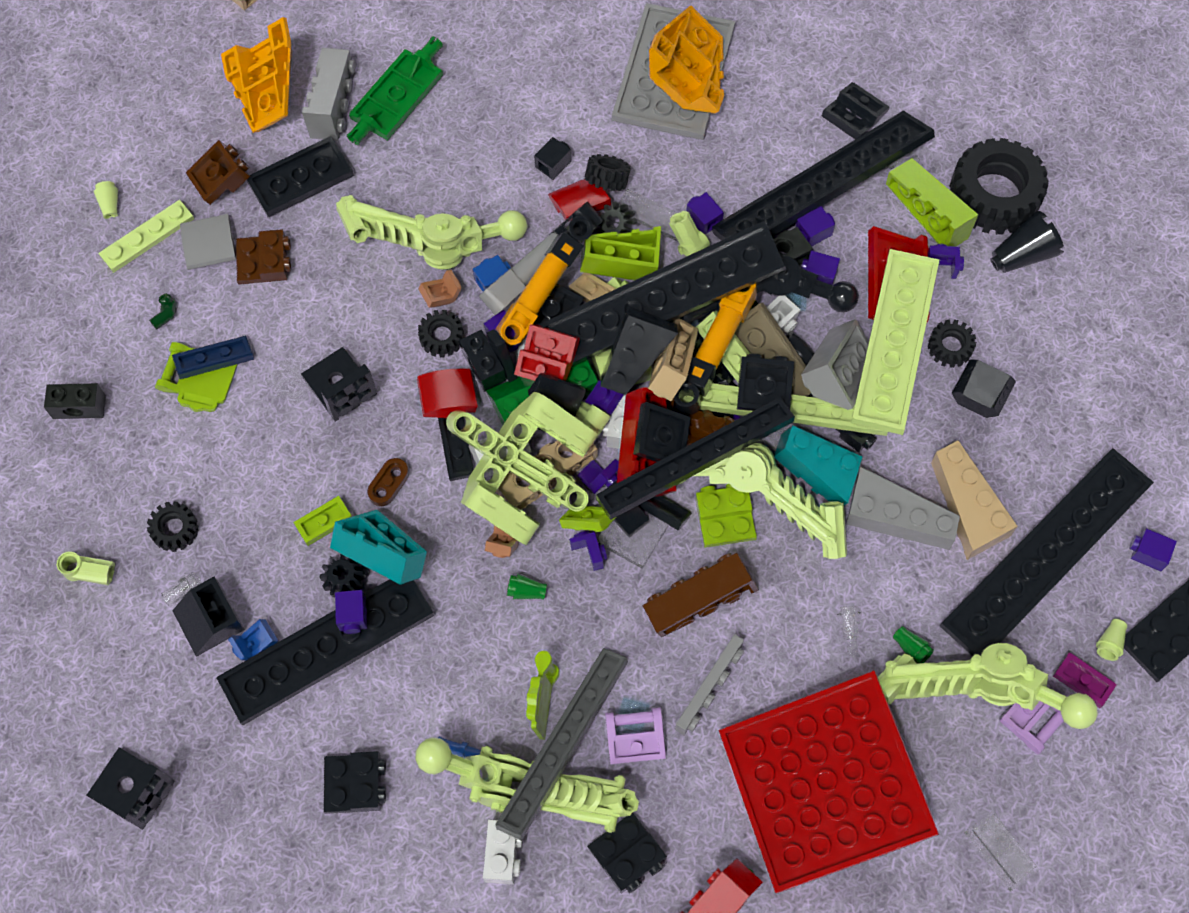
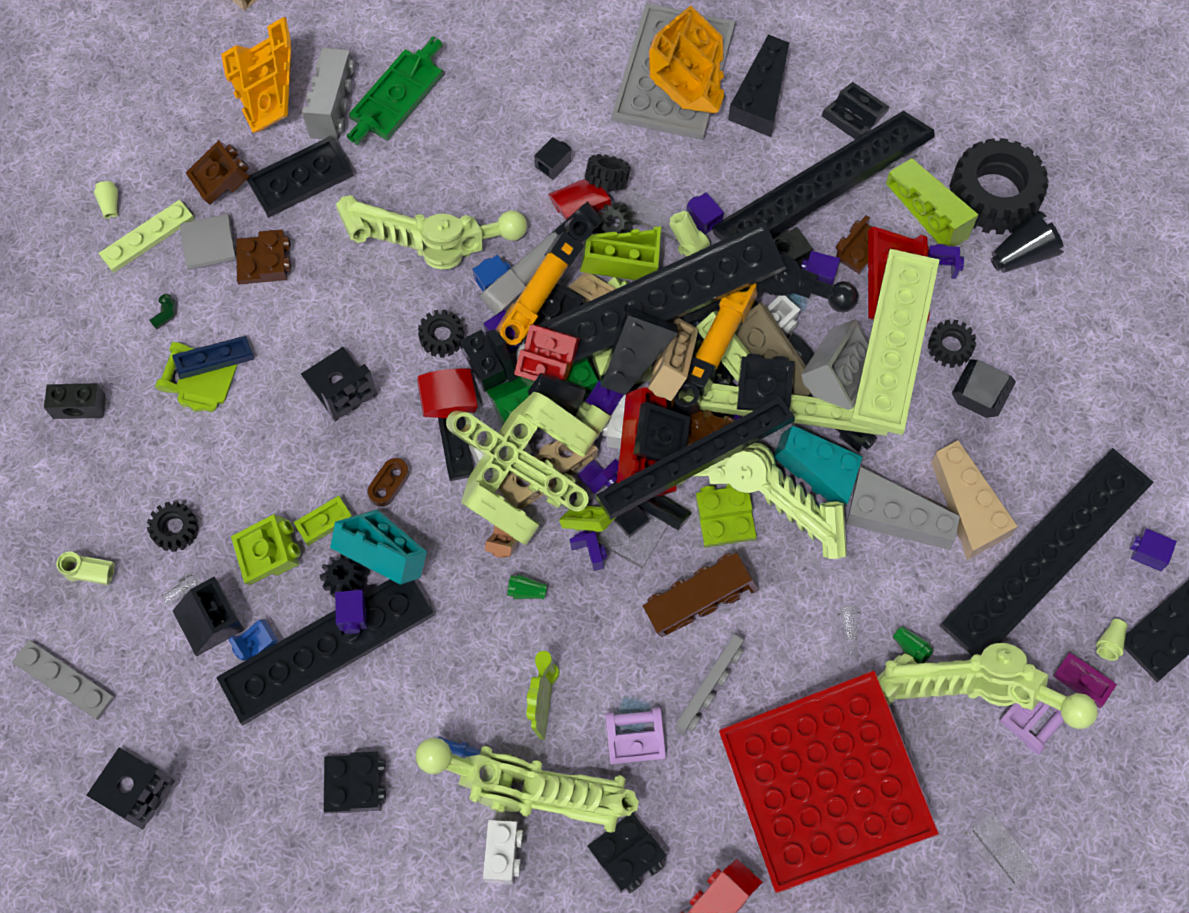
(63, 680): none -> light grey plate
(265, 549): none -> lime plate
(440, 291): nougat bracket -> none
(561, 745): dark grey tile -> none
(760, 91): none -> black wedge
(816, 225): dark purple brick -> none
(854, 248): none -> reddish brown bracket

